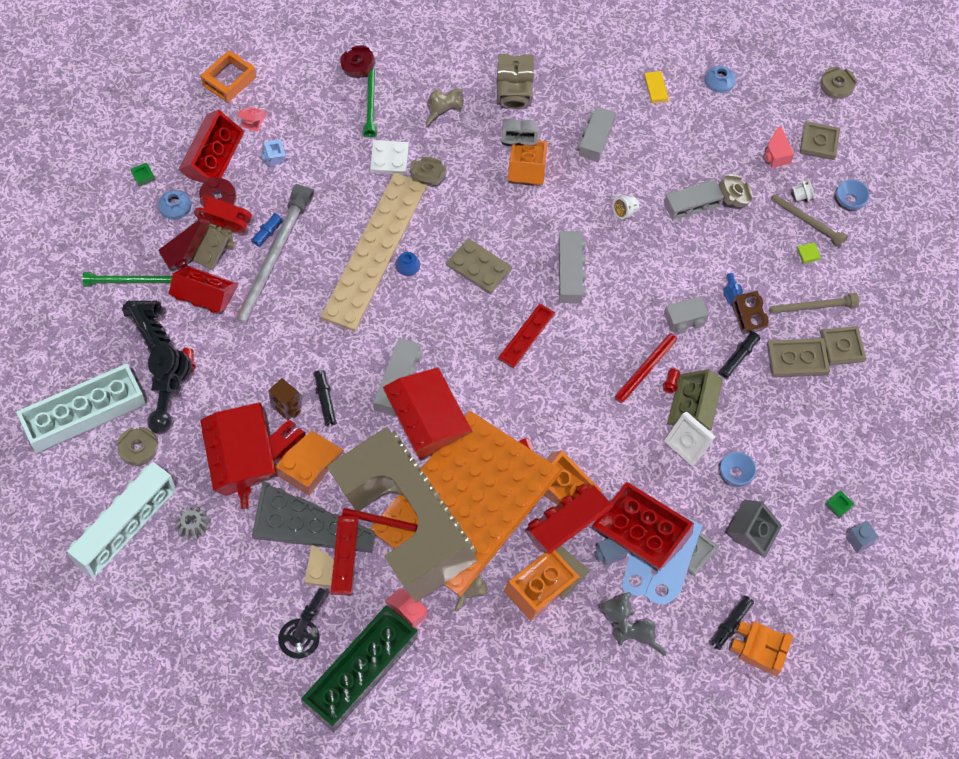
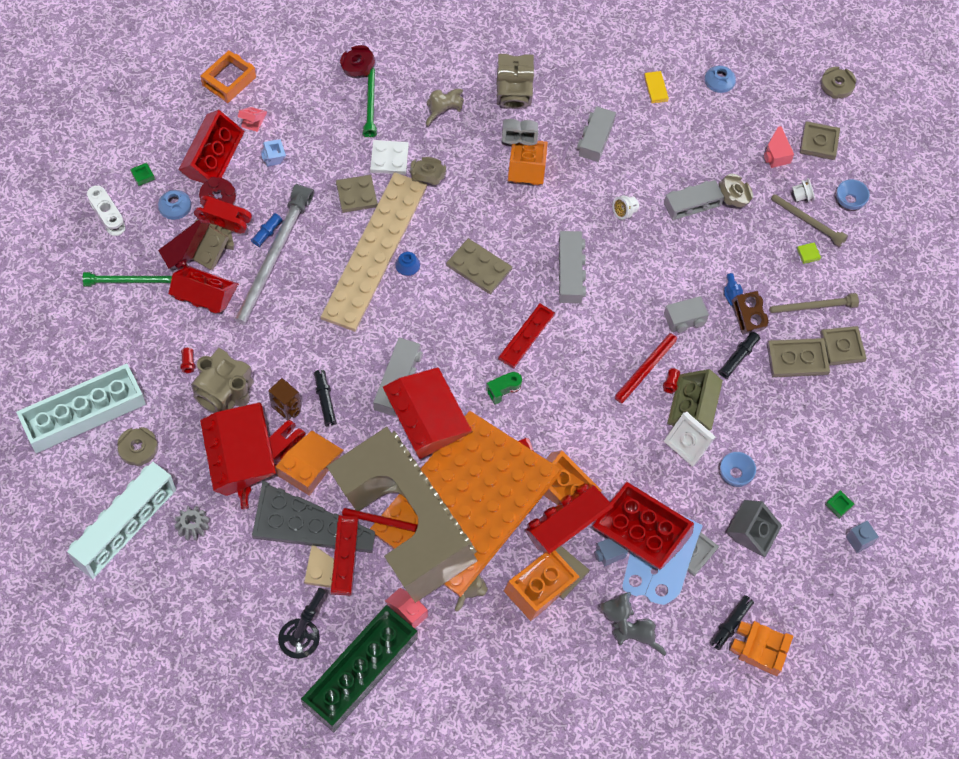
(102, 202): none -> white piece
(165, 362): black piece -> none
(222, 382): none -> dark tan piece
(356, 193): none -> dark tan plate
(503, 385): none -> green leg

